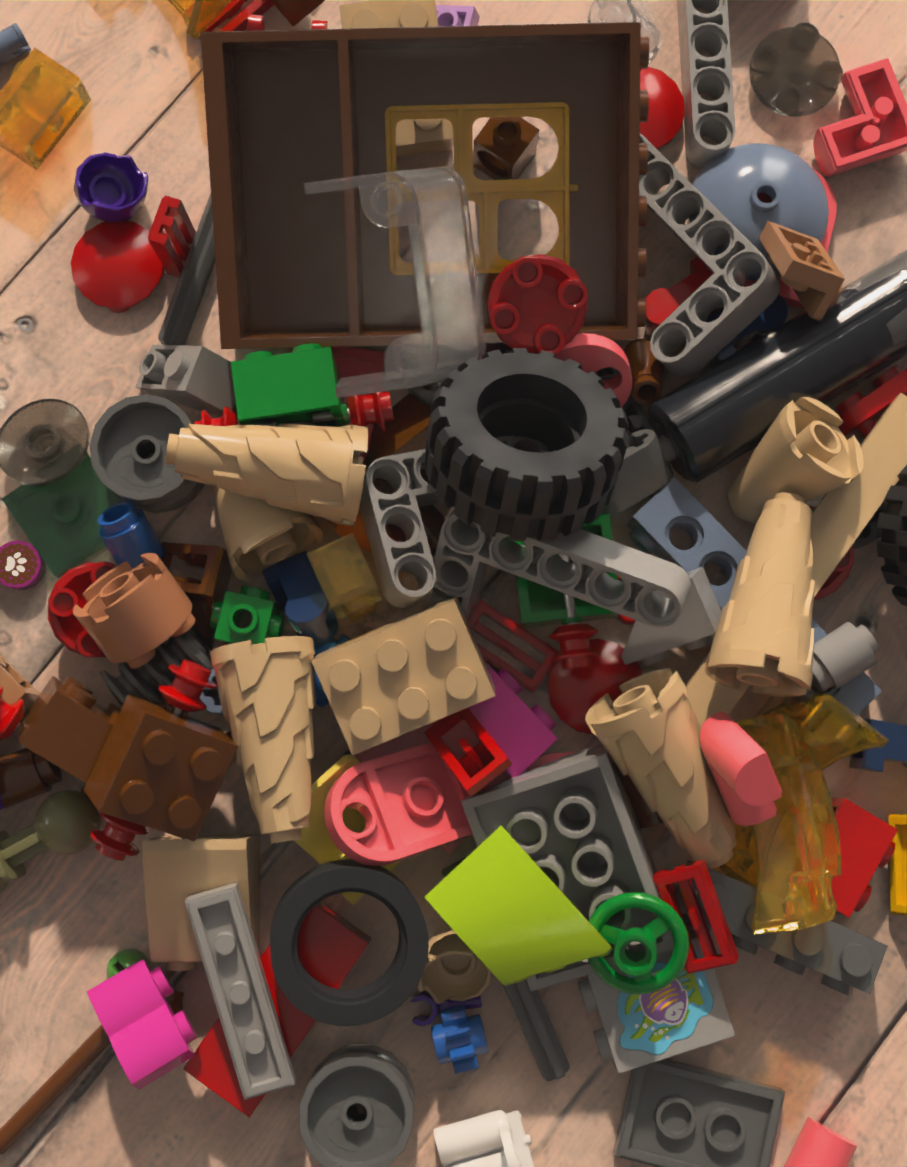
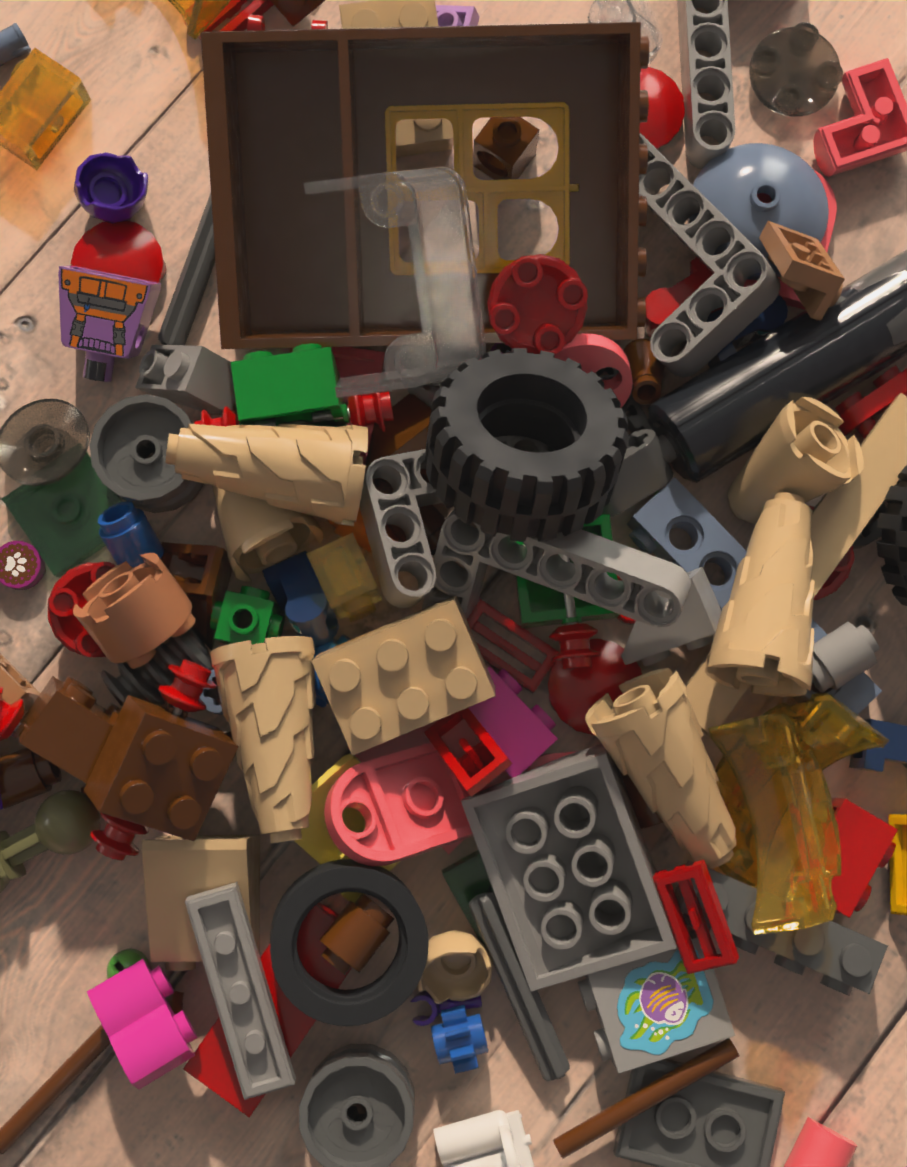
(104, 316): none -> torso
(178, 231): red tile -> none
(356, 934): none -> reddish brown brick
(513, 913): lime slope -> none
(639, 963): green piece -> none
(645, 1098): none -> reddish brown piece
(739, 770): coral brick -> none

